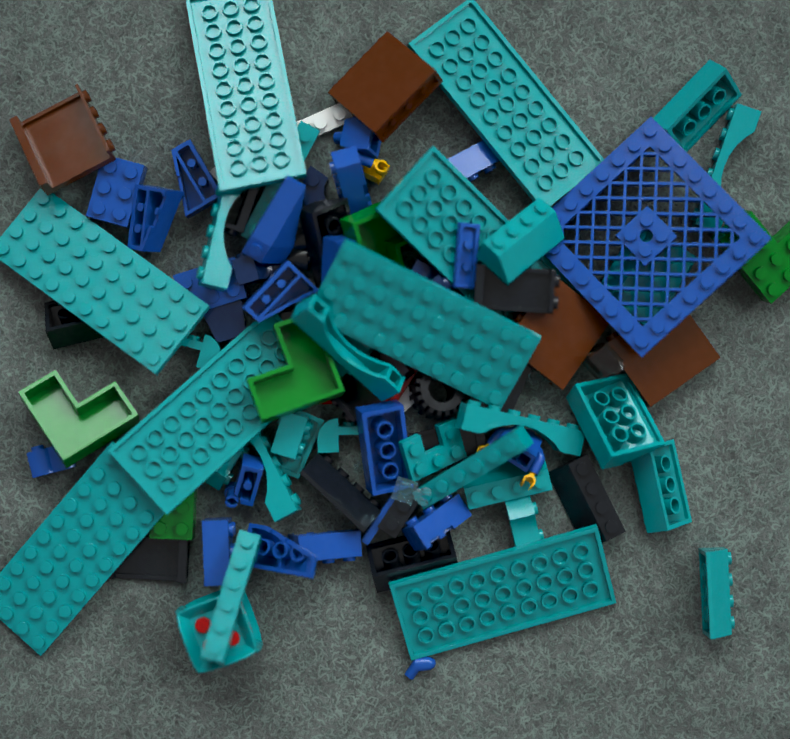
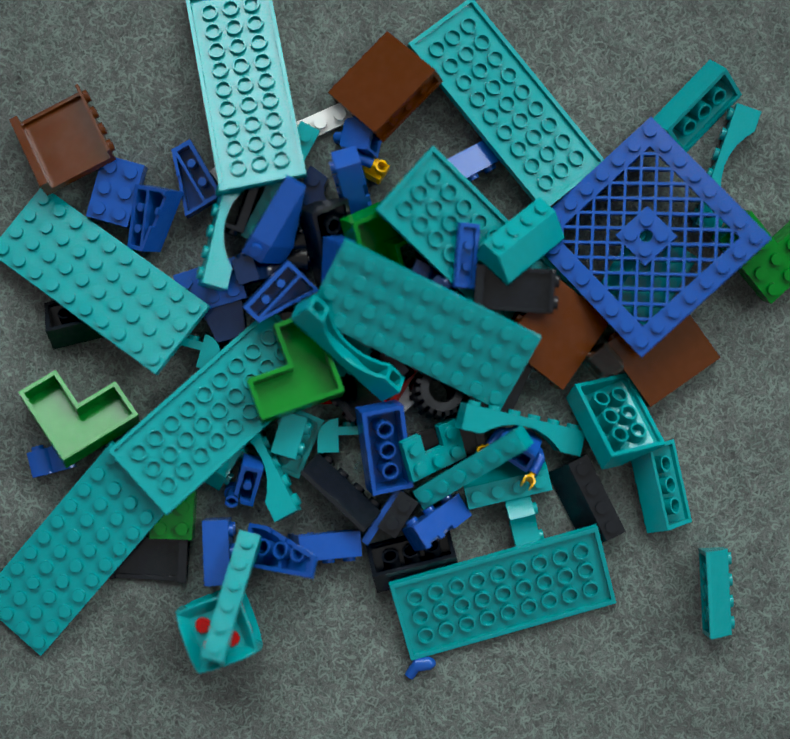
(406, 490): clear light blue plate -> none

